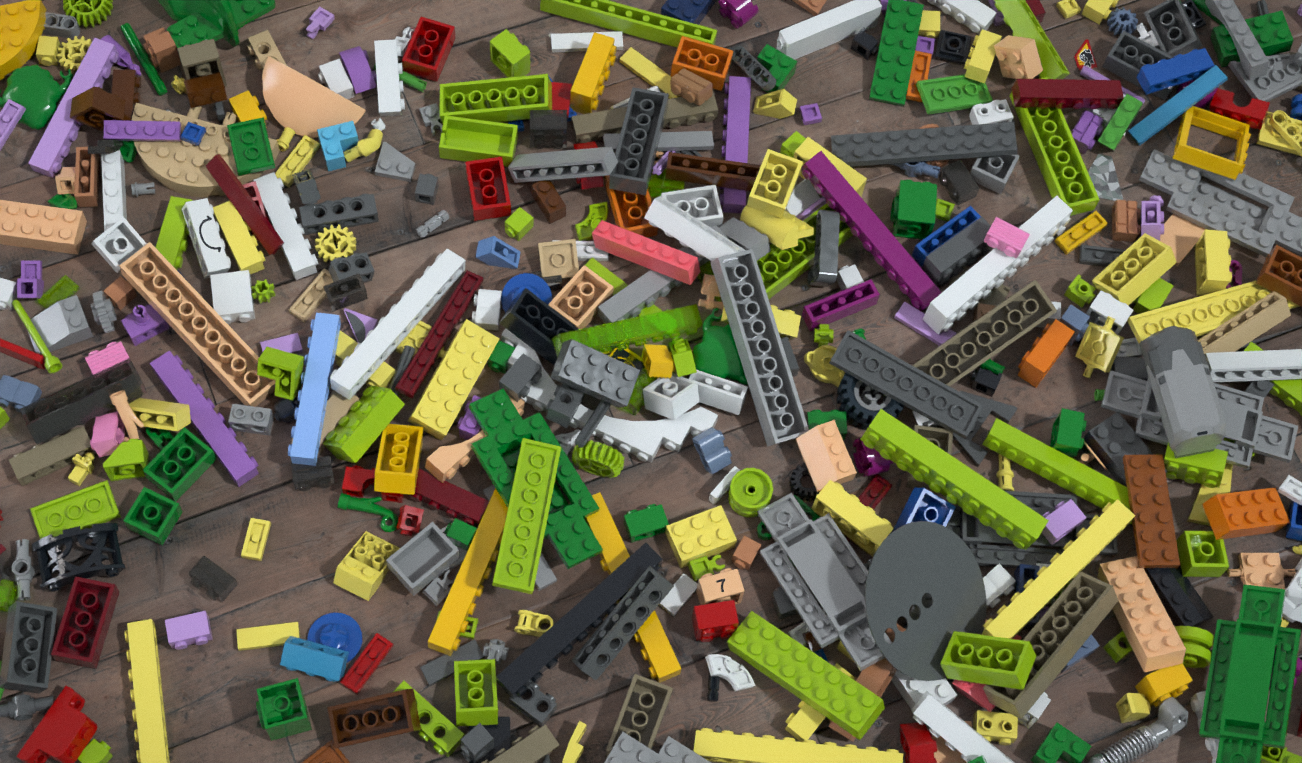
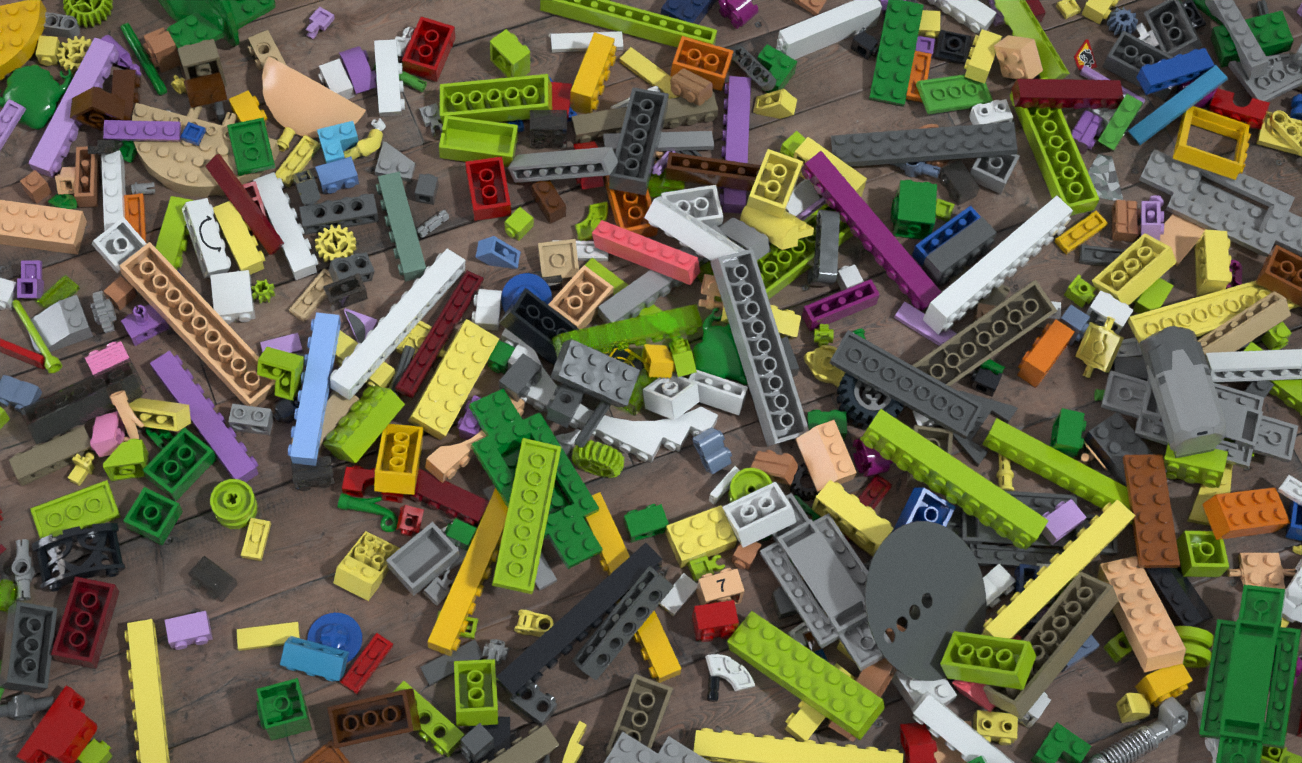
(35, 186): none -> nougat brick
(135, 213): none -> orange plate
(233, 503): none -> lime wheel
(337, 175): none -> medium blue brick
(401, 225): none -> sand green brick
(759, 514): none -> white slope
(778, 467): none -> nougat brick
(810, 114): medium lavender plate -> none
(1006, 237): bright pink brick -> none
(1277, 337): none -> lime brick

